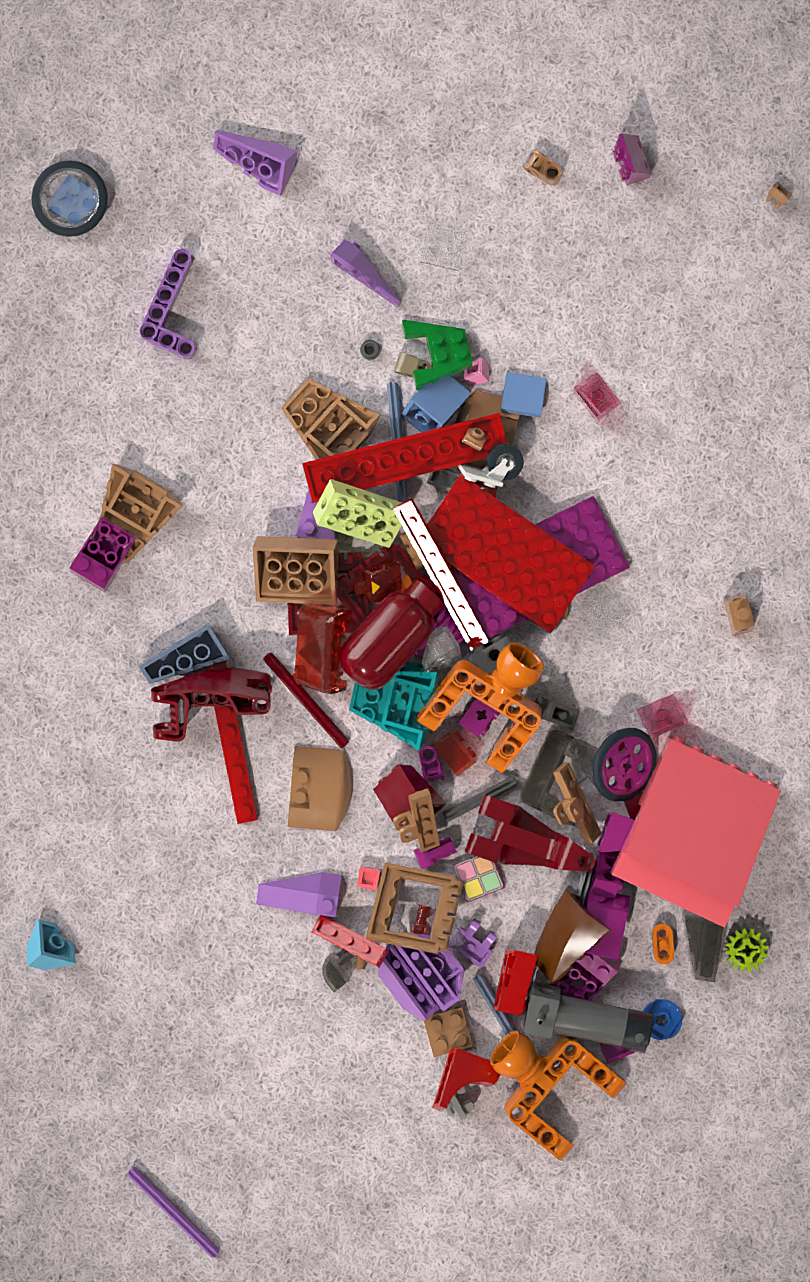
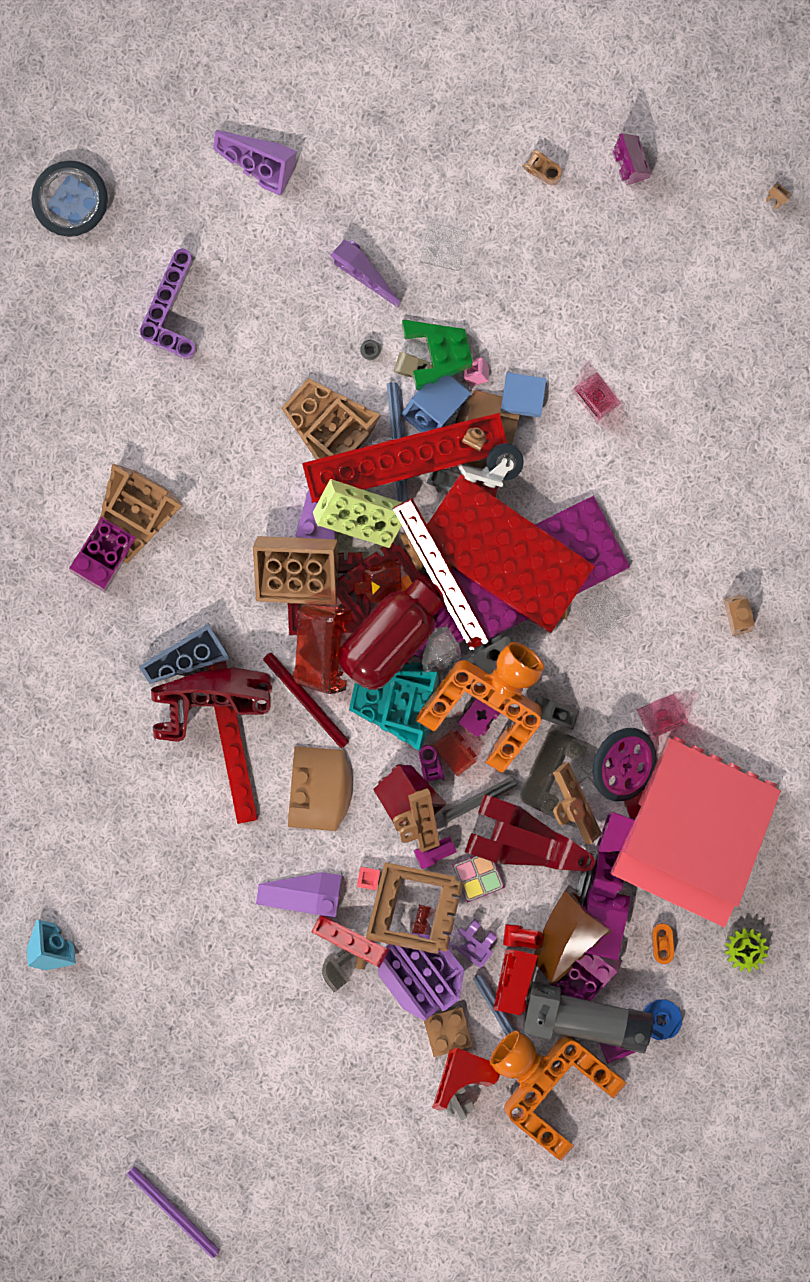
(518, 936): none -> red piece
(703, 946): clear smoke wedge -> none

